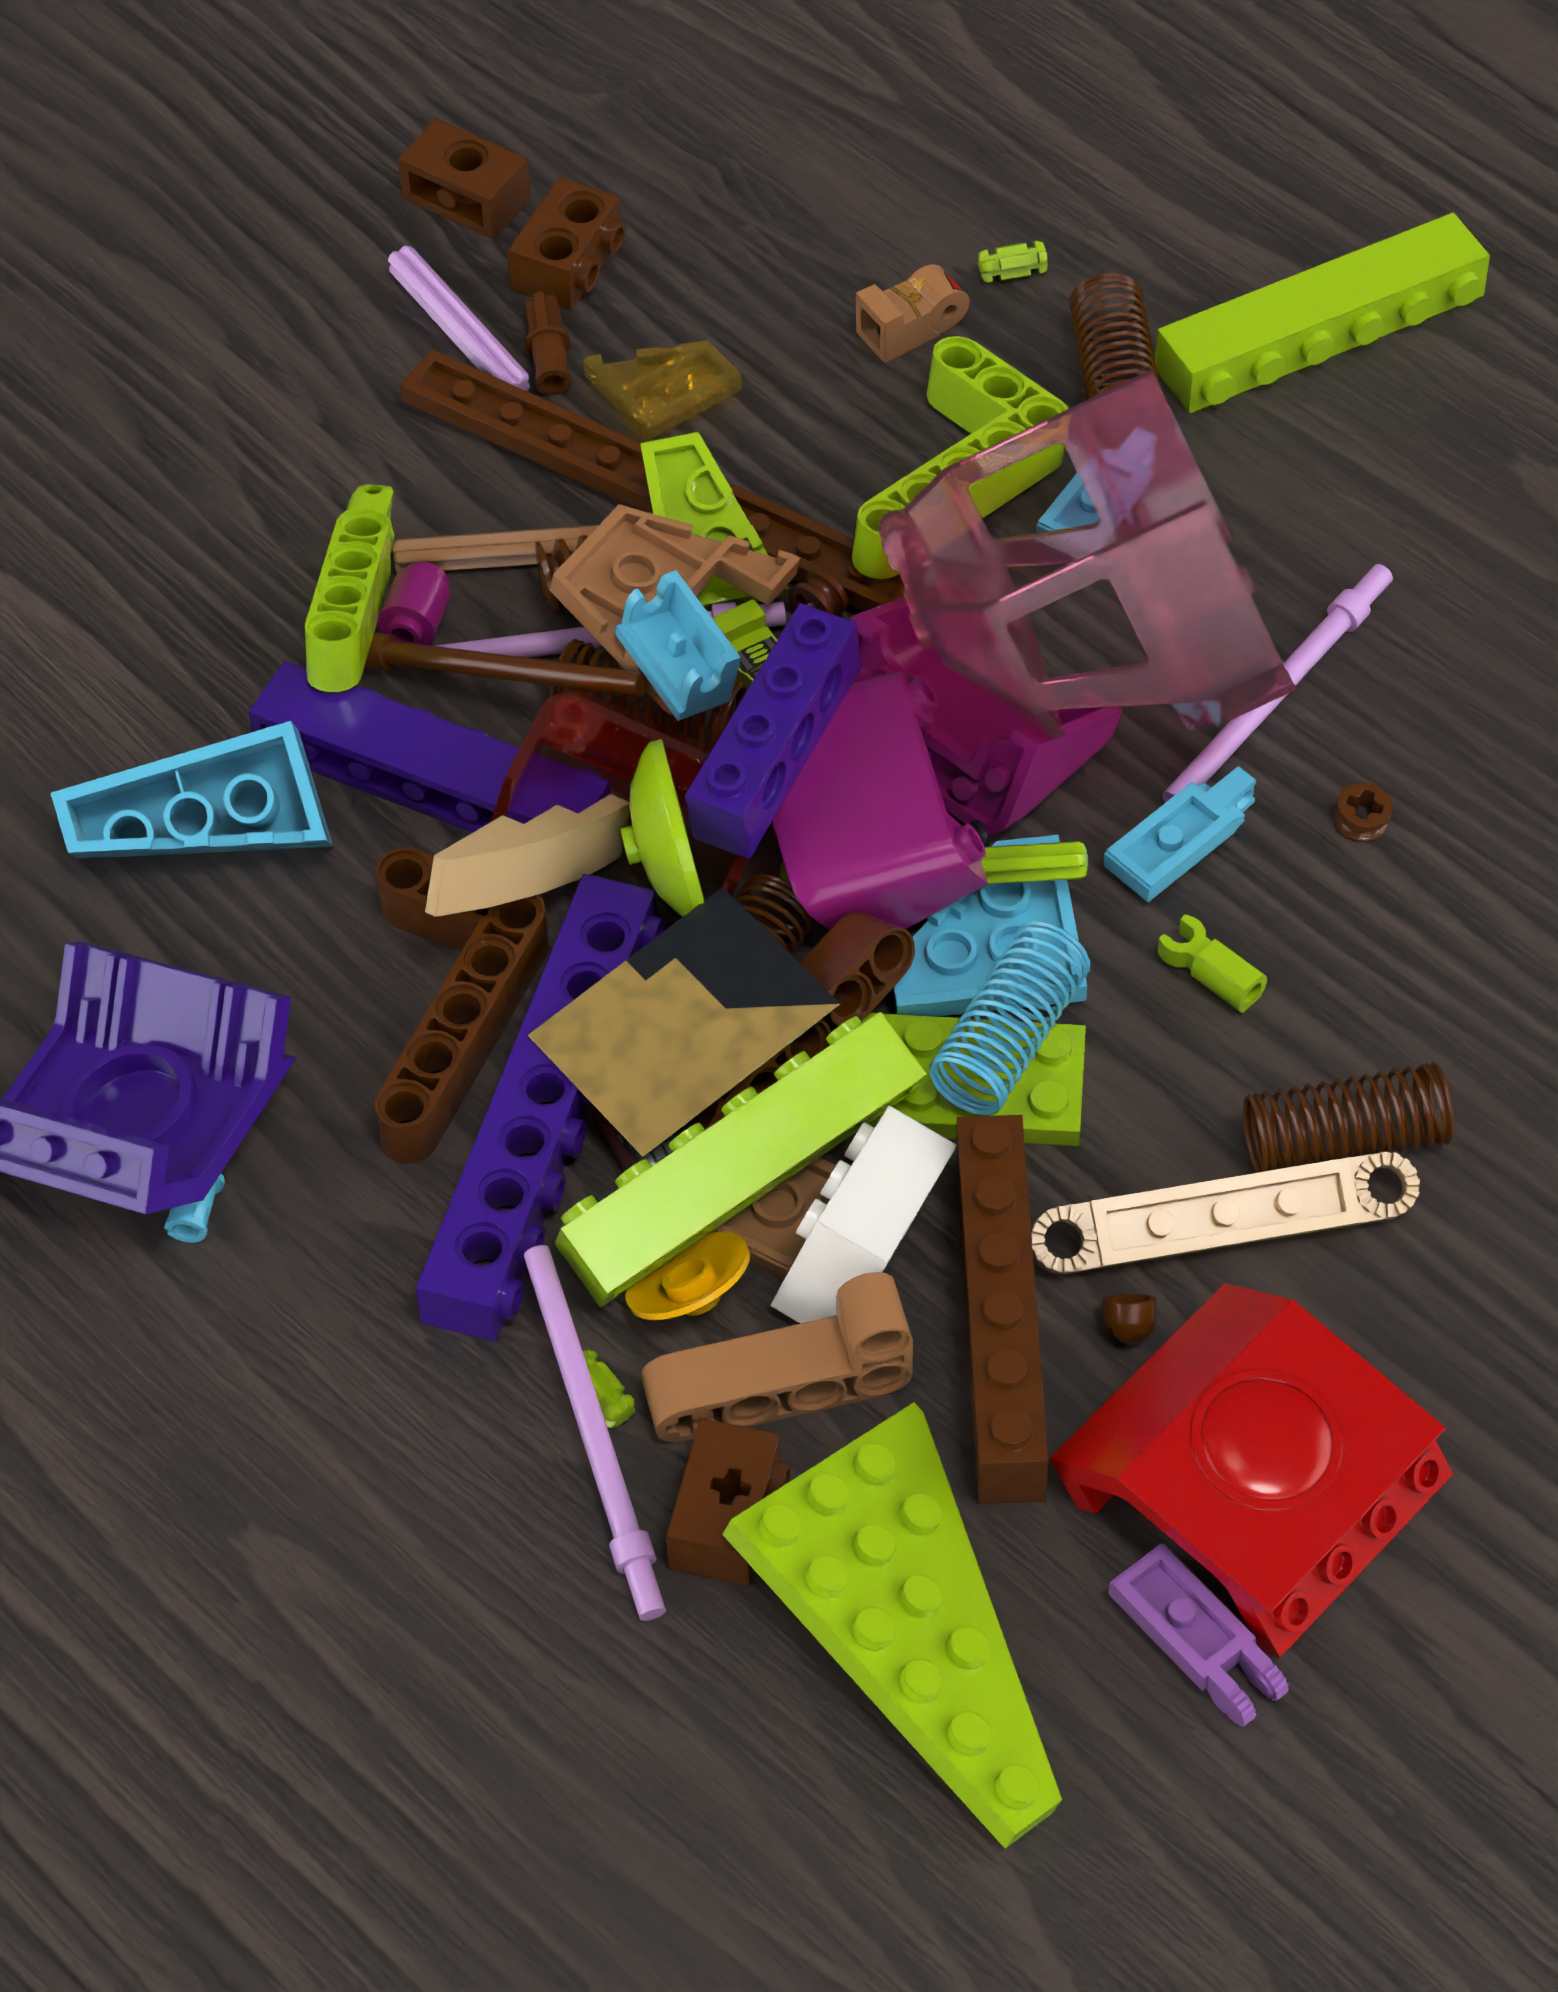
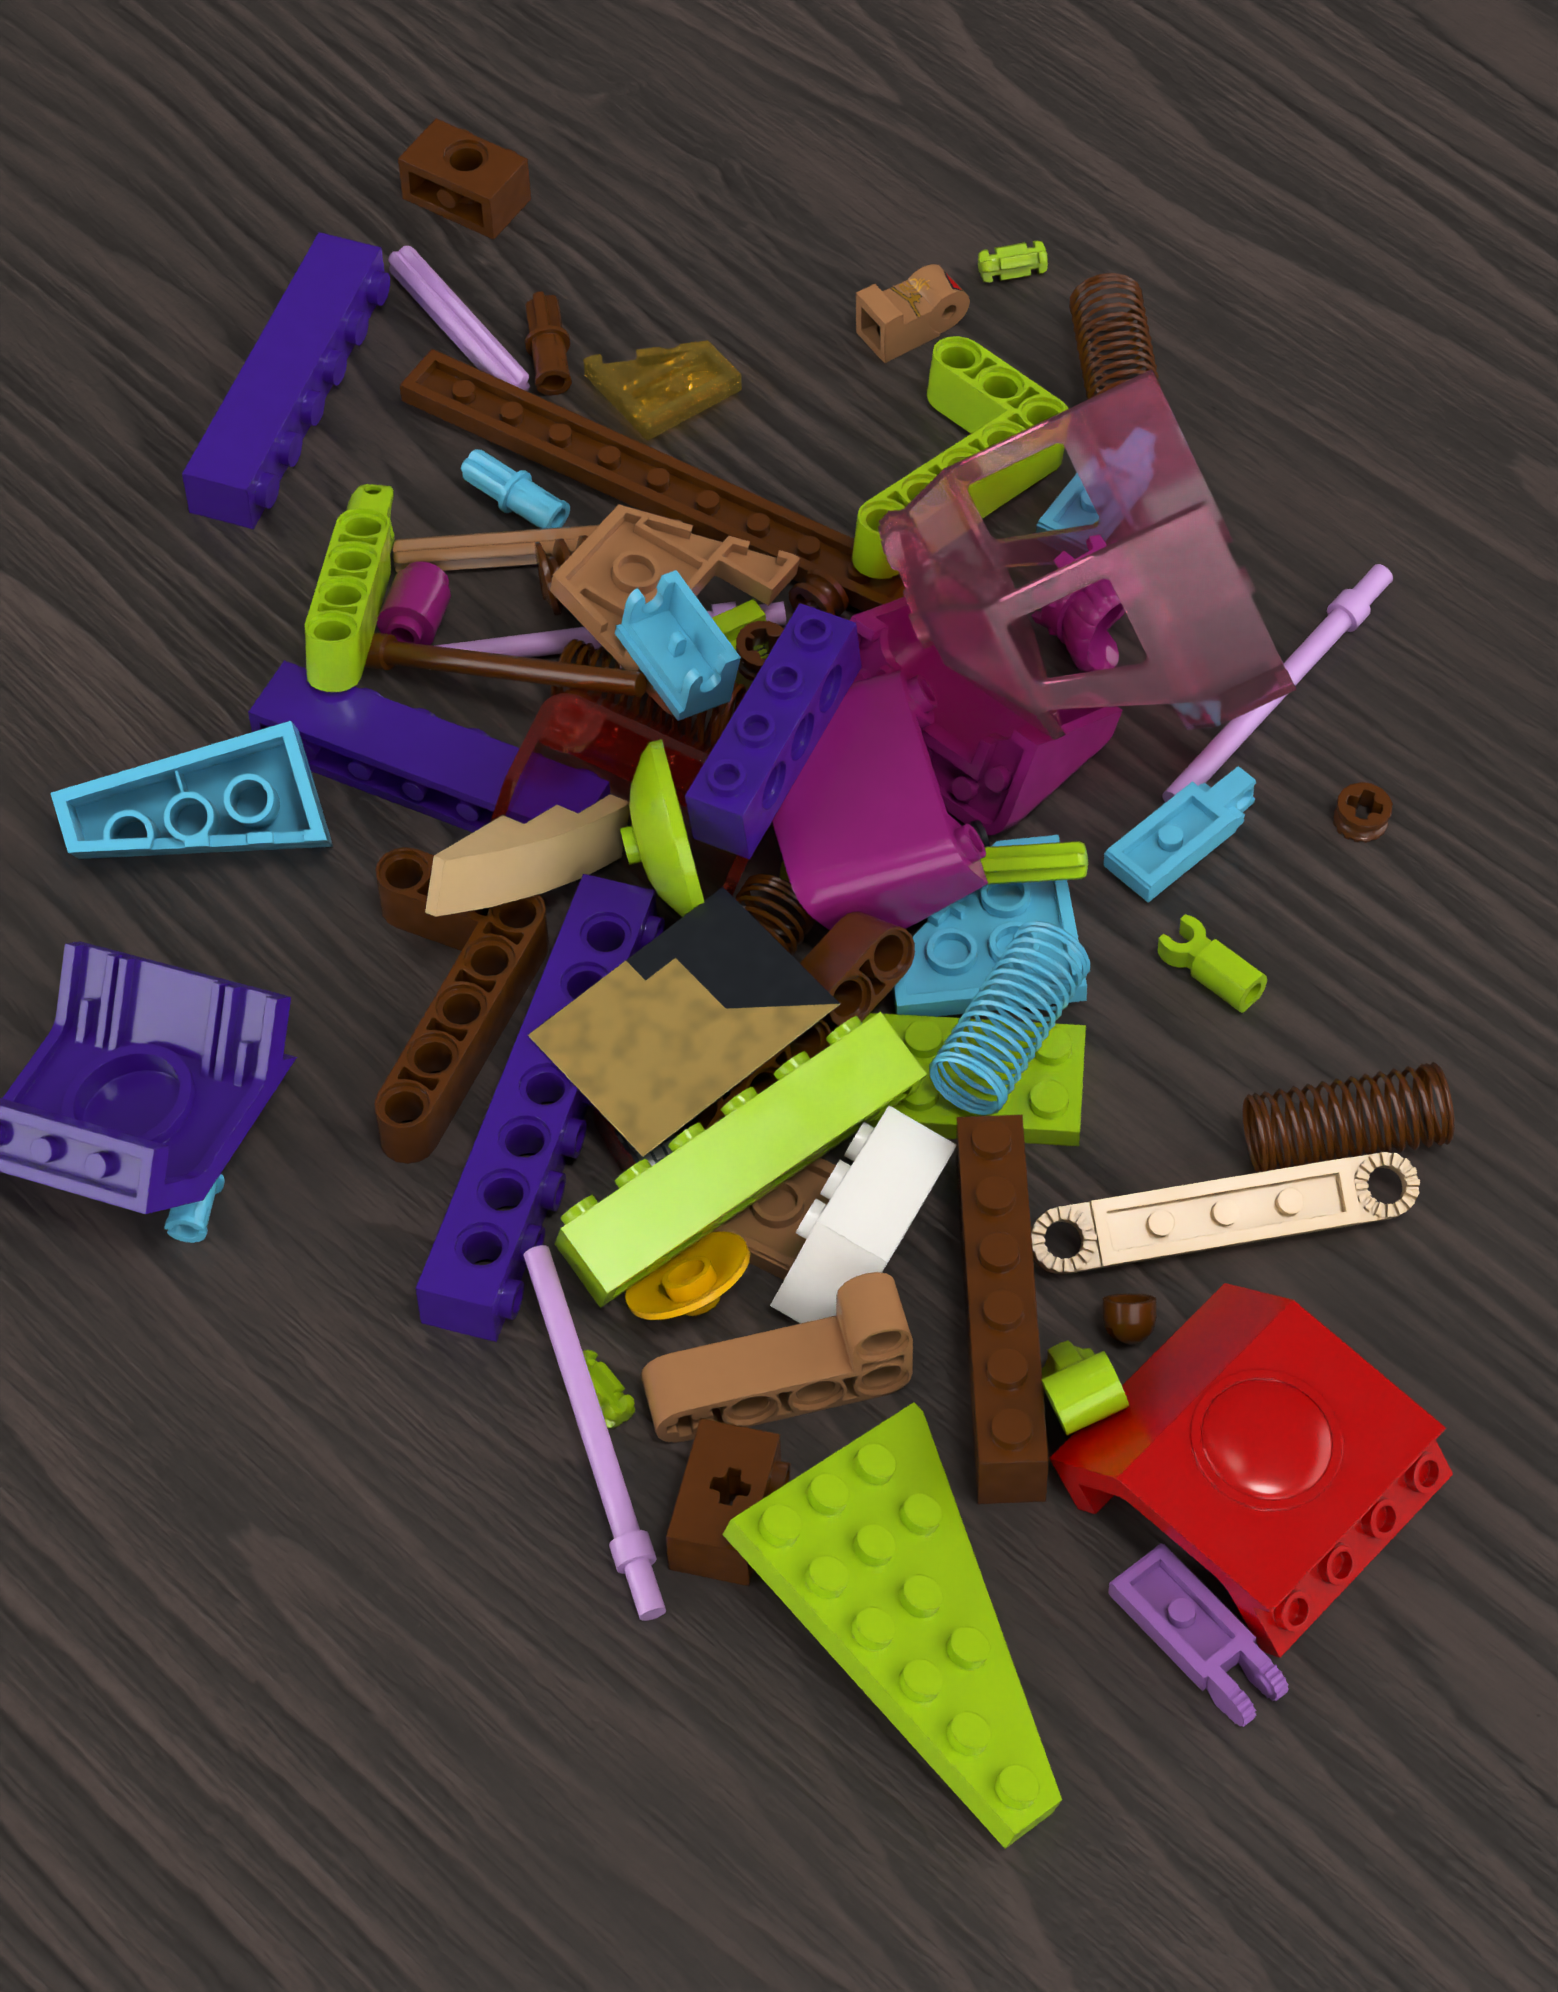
(286, 381): none -> dark purple brick
(514, 490): none -> medium azure axle
(566, 242): reddish brown brick -> none
(692, 489): lime wing -> none
(751, 635): none -> reddish brown bush
(1081, 1386): none -> lime piece
(1085, 617): none -> magenta hair
(1321, 312): lime brick -> none

